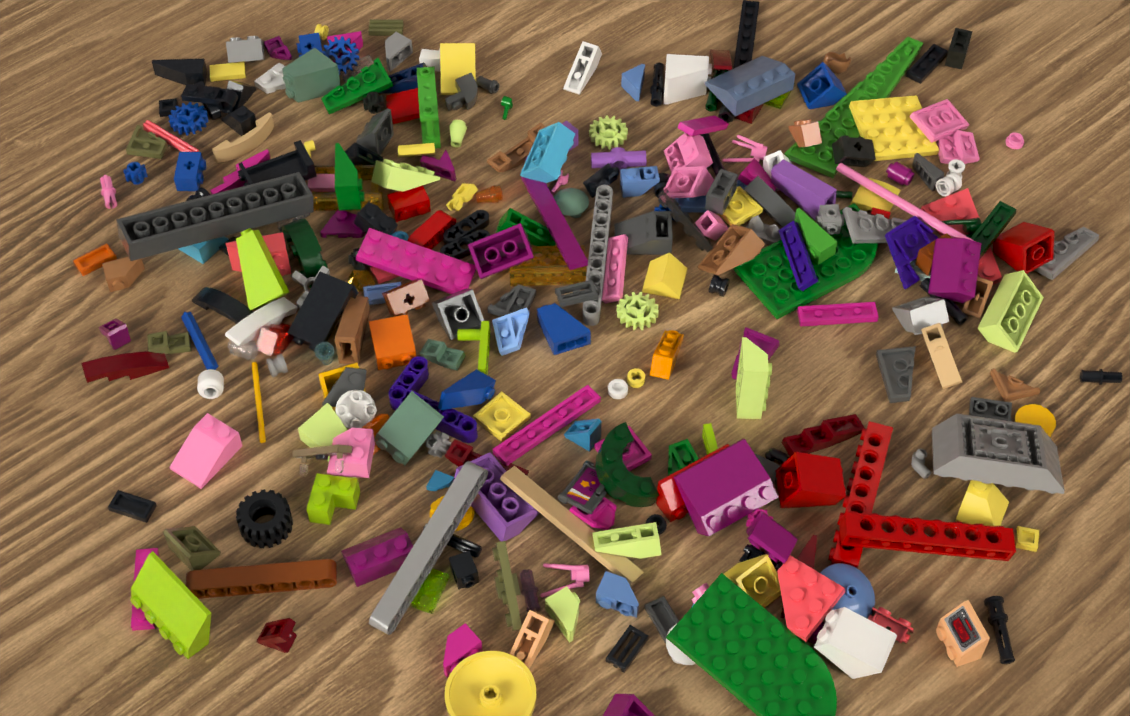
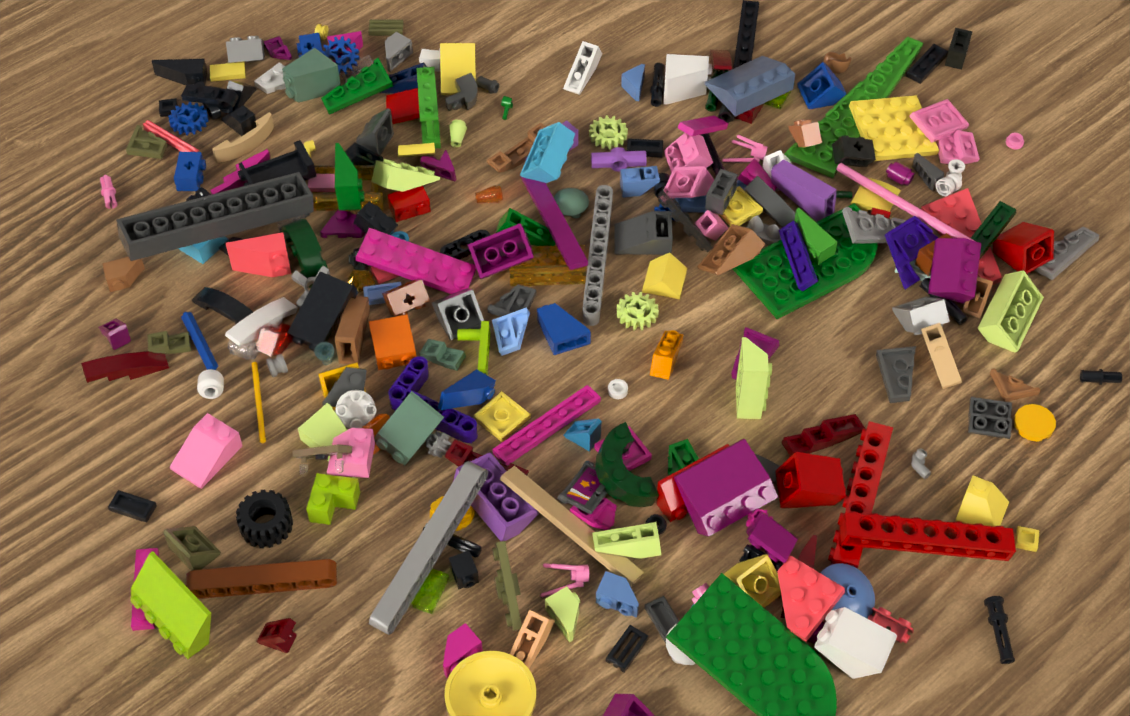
(94, 259): orange tile -> none
(135, 173): blue gear -> none
(259, 271): lime slope -> none
(373, 102): pearl dark grey gear -> none
(377, 556): magenta slope -> none
(432, 230): red beam -> none
(439, 481): dark azure tile -> none
(462, 194): light yellow plate -> none
(474, 218): black beam -> none
(529, 590): axle -> none
(562, 180): bright pink hand -> none
(577, 295): dark grey tile -> none
(604, 176): black hinge -> none
(615, 268): bright pink tile -> none
(634, 373): light yellow bush -> none
(653, 148): none -> black tile
(709, 438): lime tile -> none
(719, 285): black wheel -> none
(774, 453): black arm -> none
(830, 218): light grey brick -> none
(837, 314): dark pink plate -> none
(963, 634): slope -> none
(969, 225): dark green plant -> none
(996, 453): light grey slope -> none

